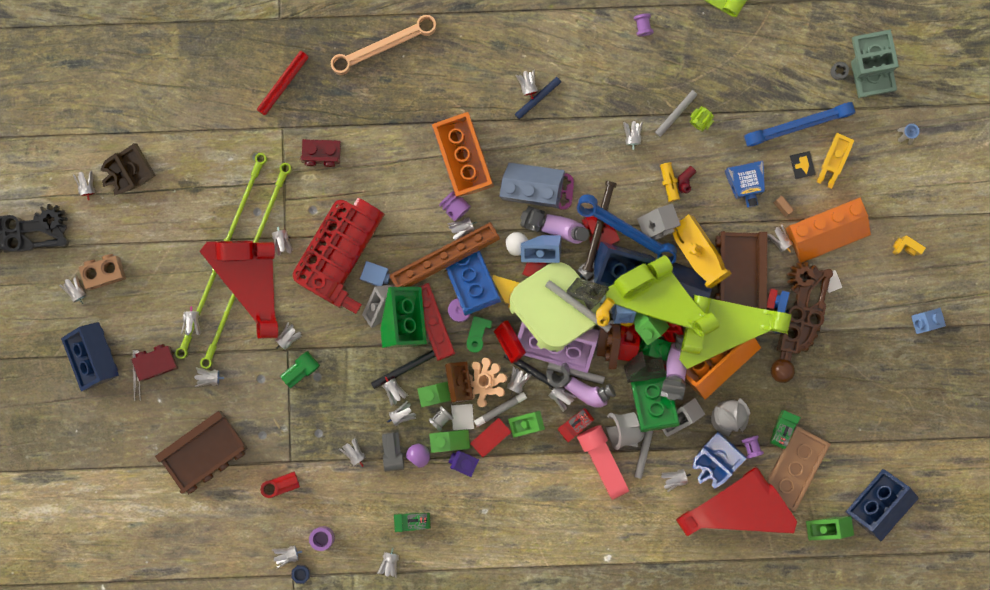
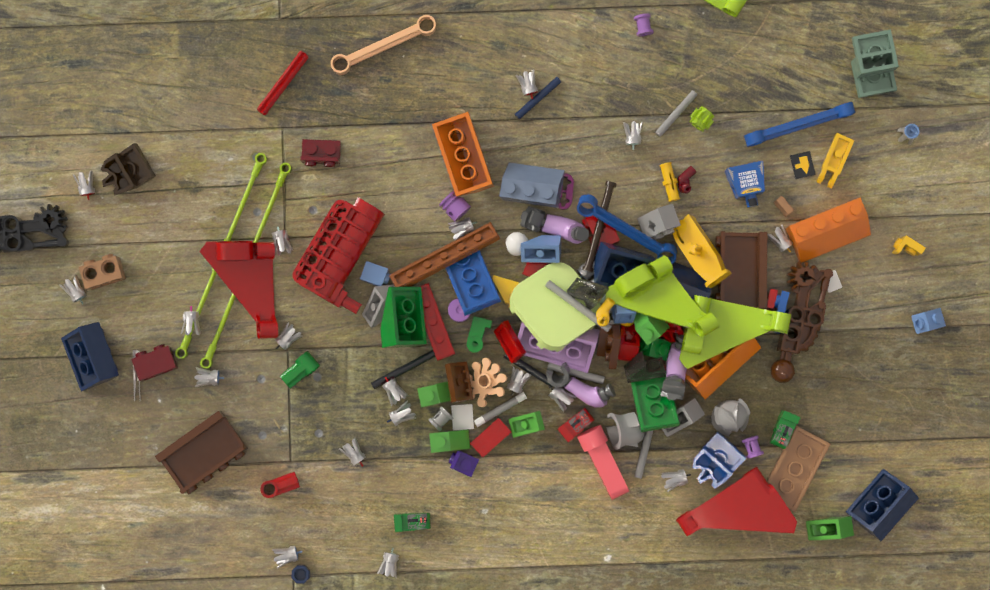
(321, 538): medium lavender piece -> none
(392, 454): dark grey piece -> none
(418, 455): medium lavender piece -> none
(840, 65): dark grey bush -> none

